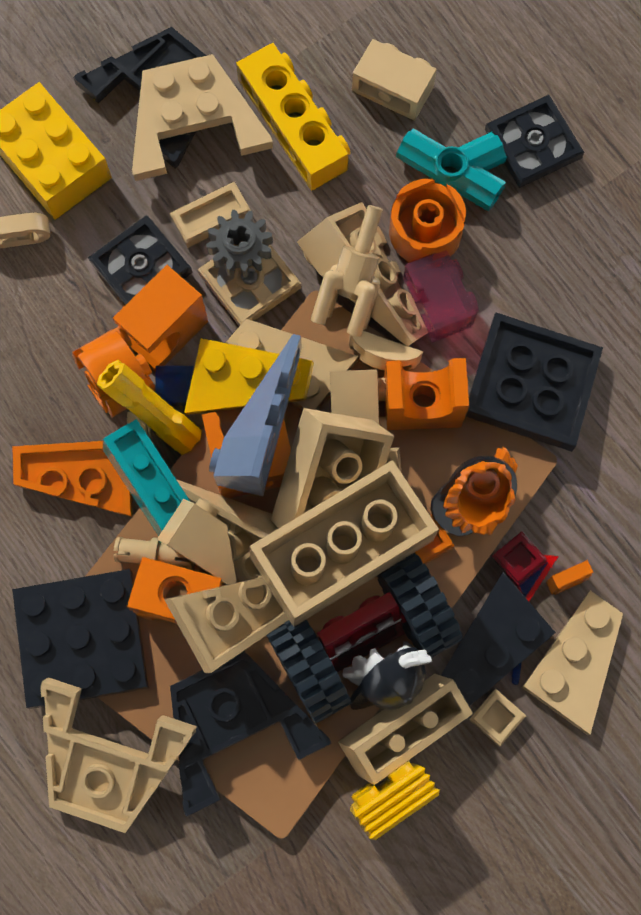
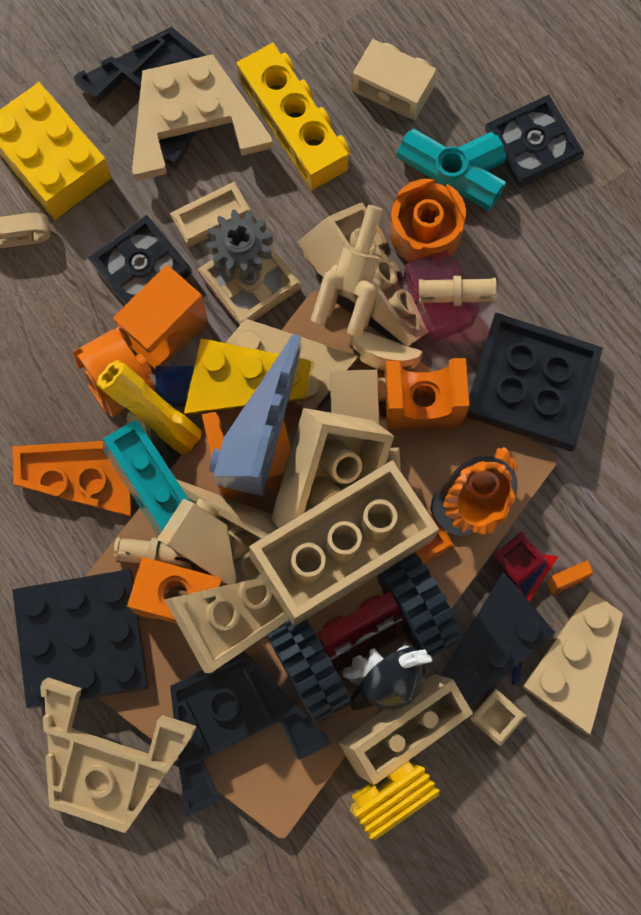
(457, 290): none -> tan pin

